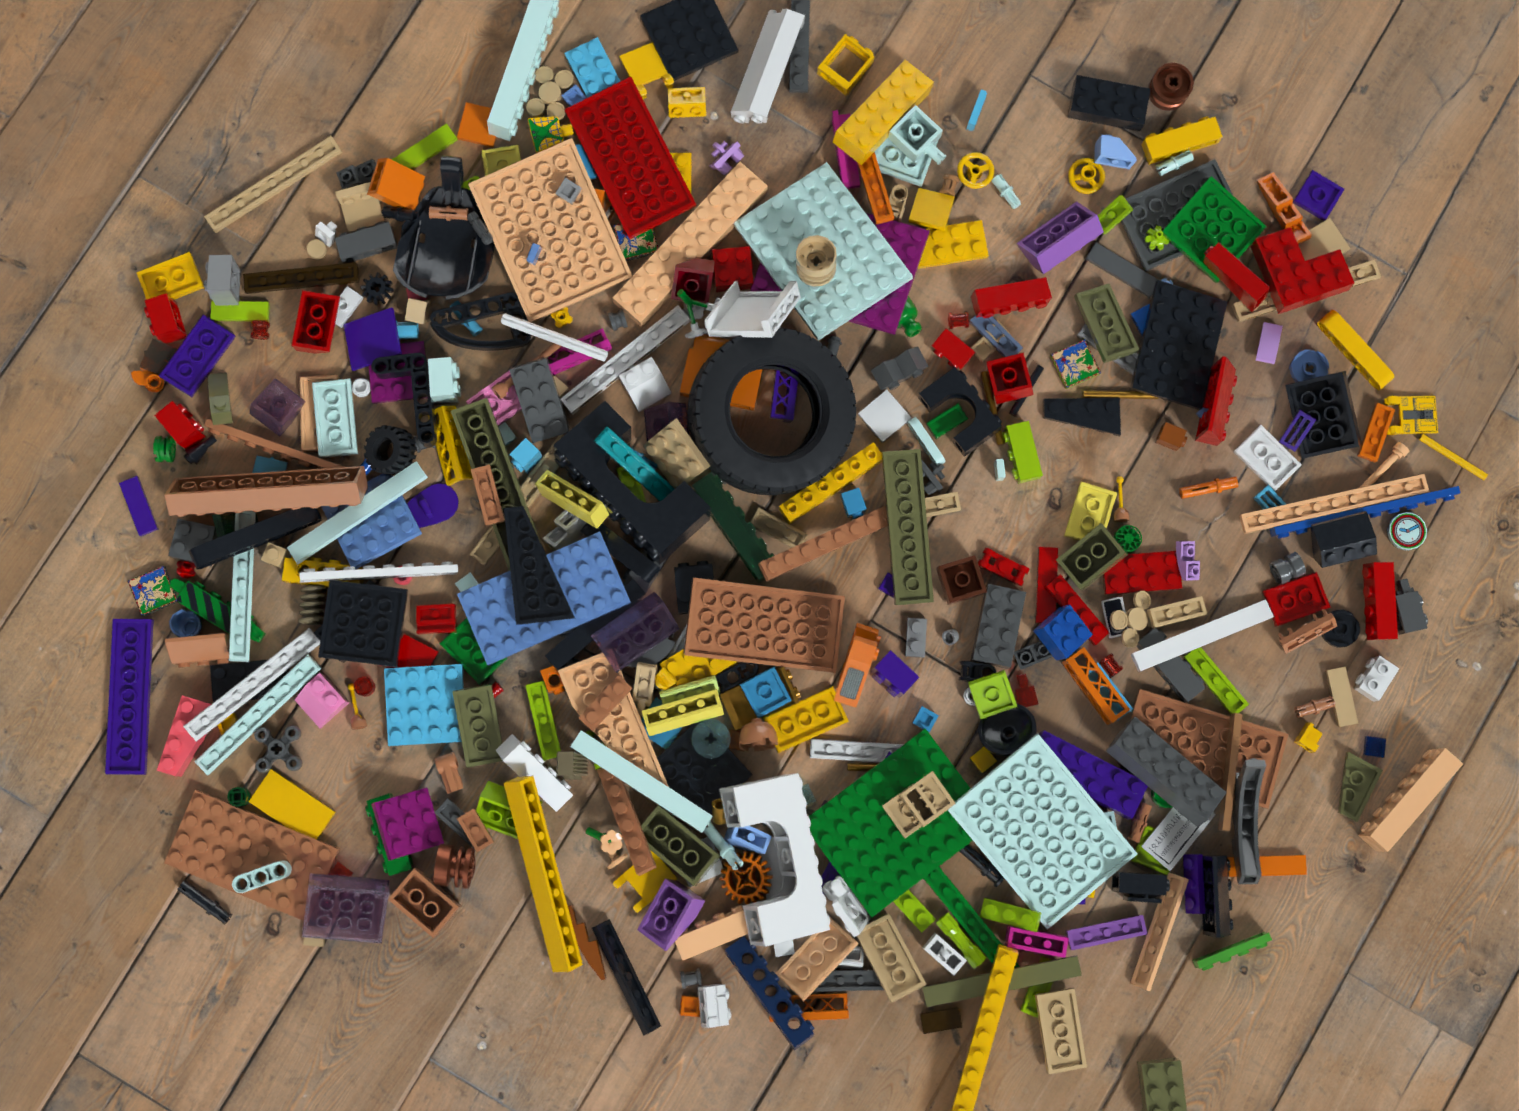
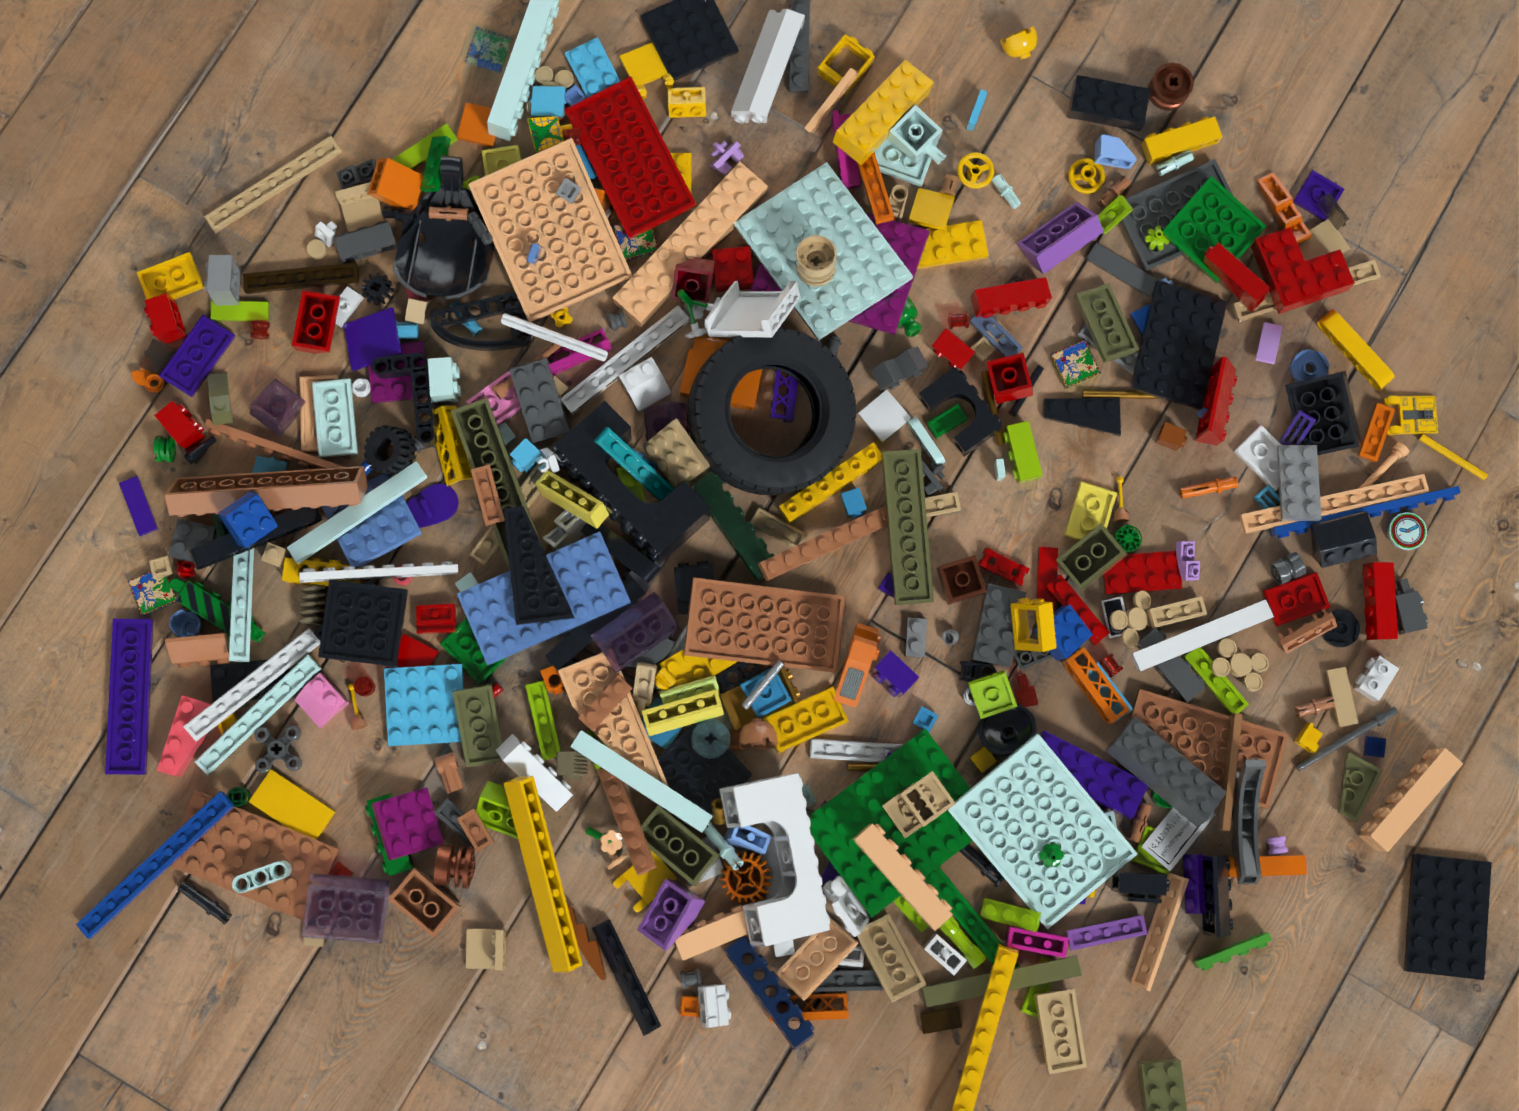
(155, 865): none -> blue plate
(161, 567): none -> tan tile
(247, 519): none -> blue brick
(432, 175): none -> green plate
(486, 949): none -> tan bracket
(488, 50): none -> clear light blue tile
(548, 101): none -> medium azure piece
(549, 461): none -> white tile
(574, 134): none -> clear red wheel
(763, 683): none -> light grey bar
(831, 101): none -> light nougat tile
(906, 880): none -> light nougat brick
(1020, 43): none -> yellow cylinder
(1045, 625): none -> yellow window
(1048, 852): none -> green plant
(1113, 192): none -> nougat pin
(1240, 665): none -> tan piece
(1277, 845): none -> lavender wheel
(1299, 483): none -> light grey plate
(1333, 211): none -> clear smoke piece
(1378, 720): none -> dark grey bar
(1447, 916): none -> black plate

